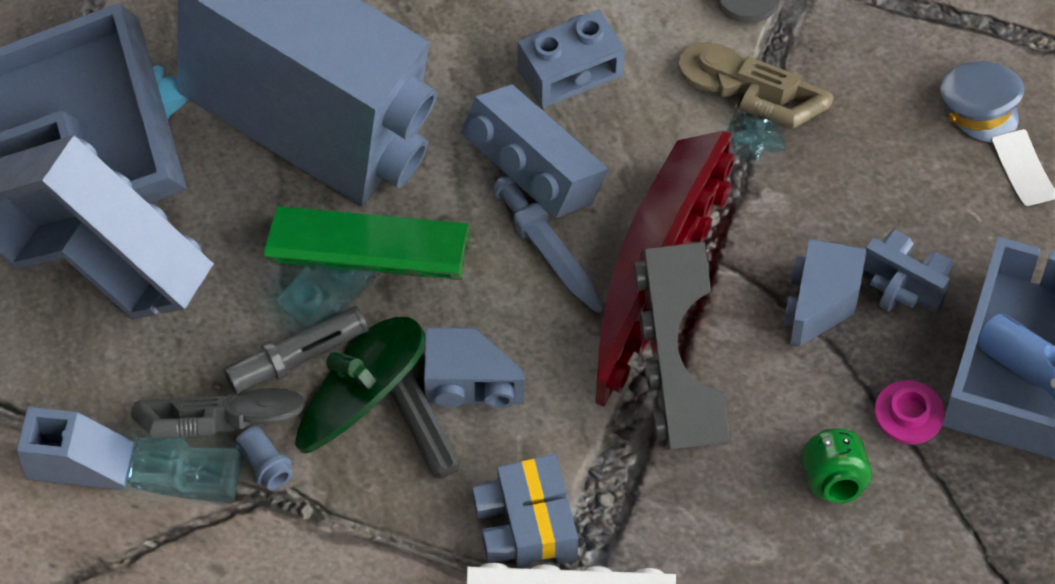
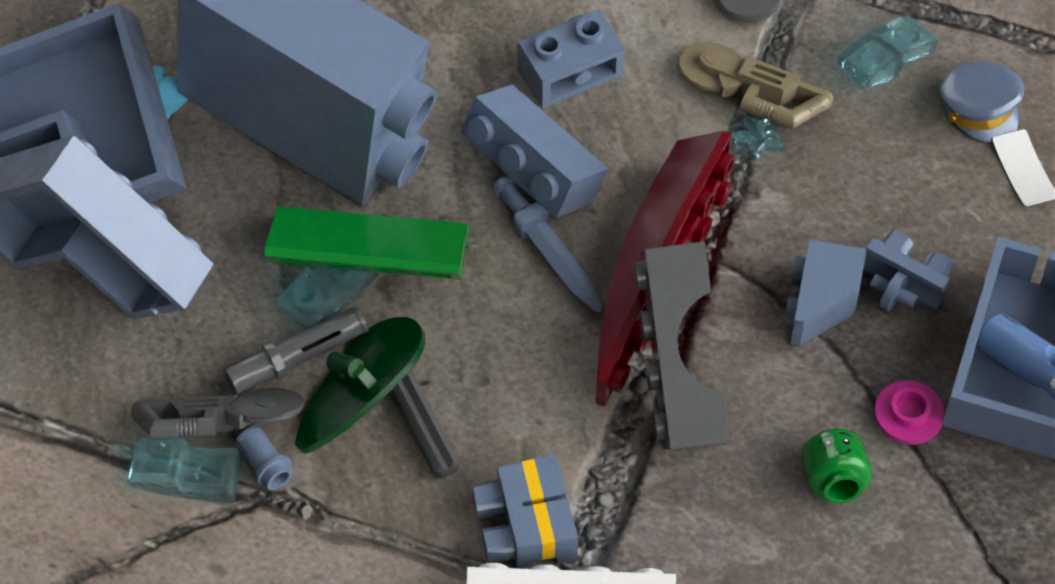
(73, 450): sand blue slope -> none
(469, 370): sand blue slope -> none
(884, 50): none -> clear light blue slope

